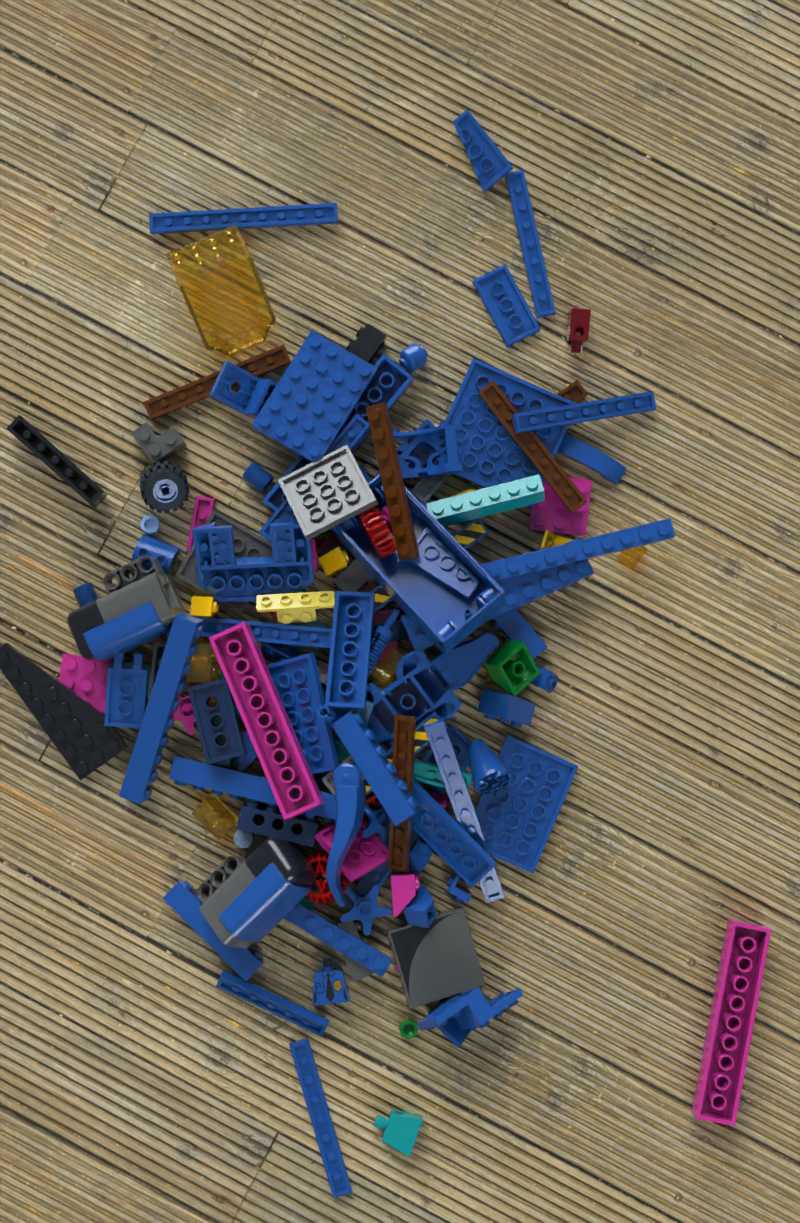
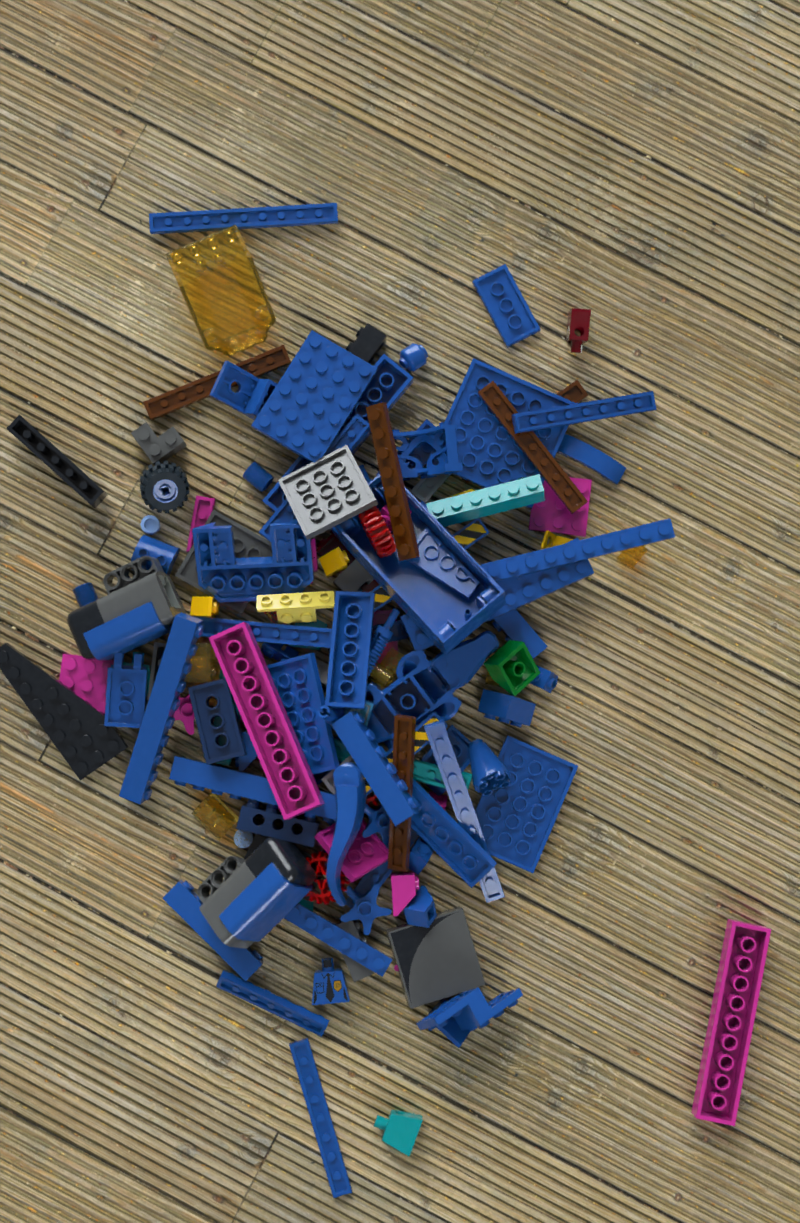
(408, 1028): green tile -> none
(459, 894): blue bracket -> none
(484, 155): blue wing -> none
(530, 244): blue tile -> none

